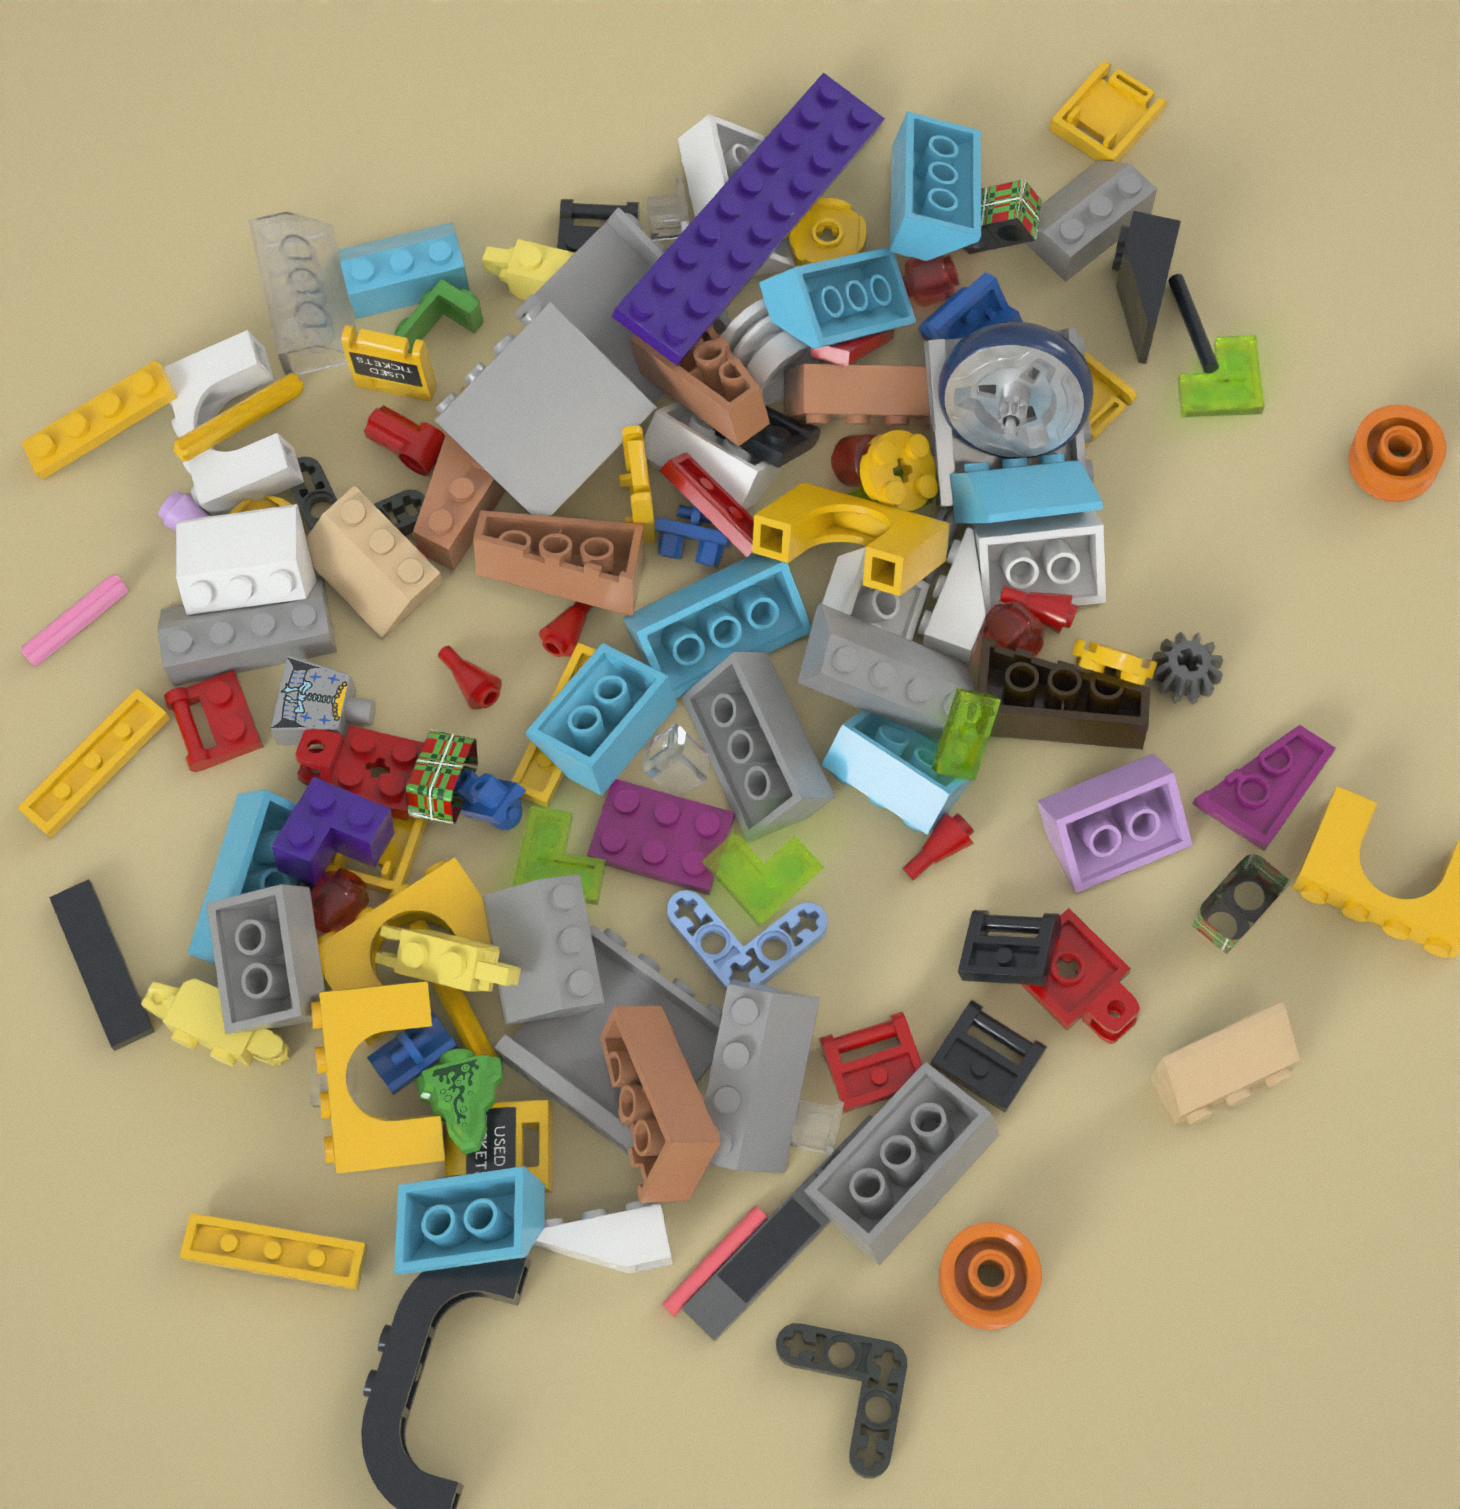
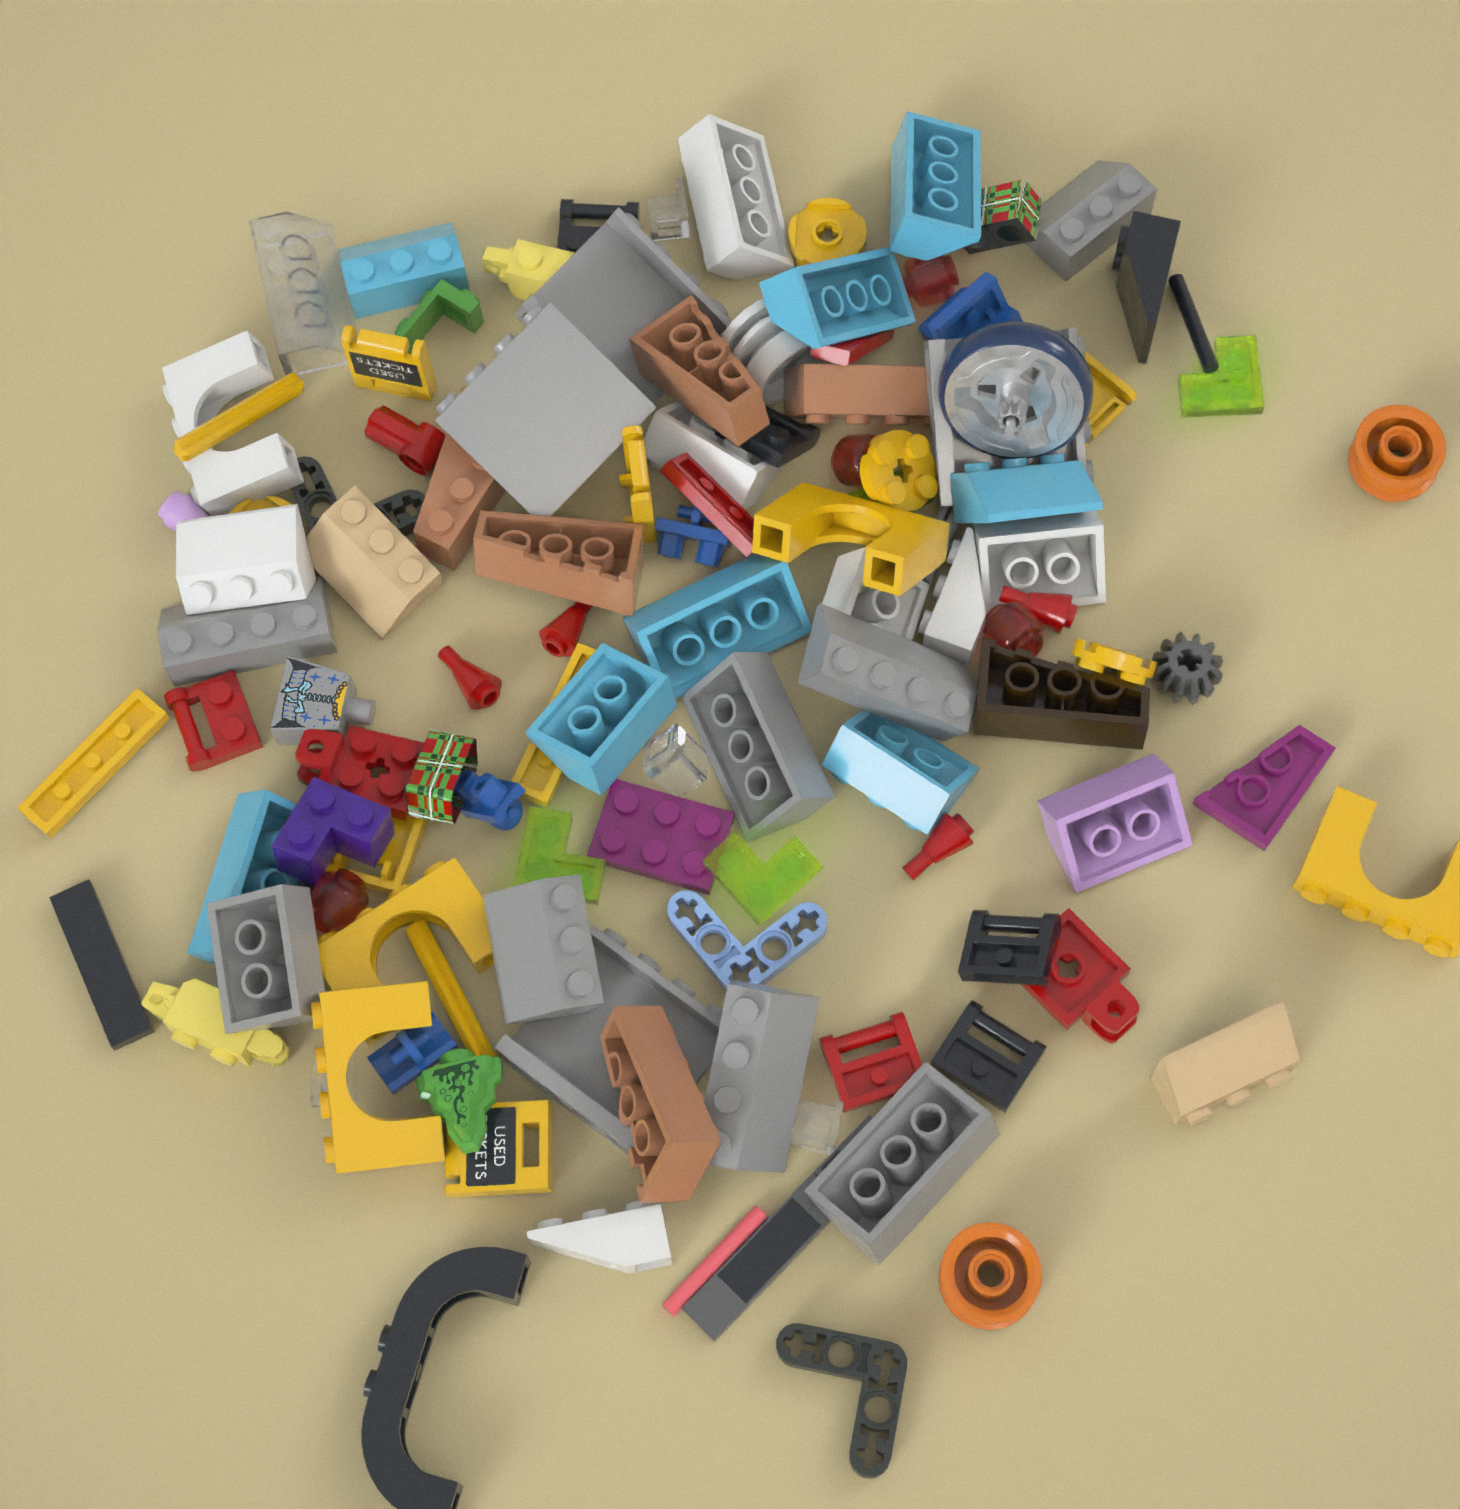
(74, 619): bright pink axle -> none
(99, 419): yellow plate -> none
(274, 1251): yellow plate -> none
(446, 960): light yellow hinge -> none
(468, 1219): medium azure slope -> none
(747, 219): dark purple plate -> none
(966, 734): clear neon green plate -> none
(1109, 110): yellow container -> none
(1252, 869): clear smoke piece -> none

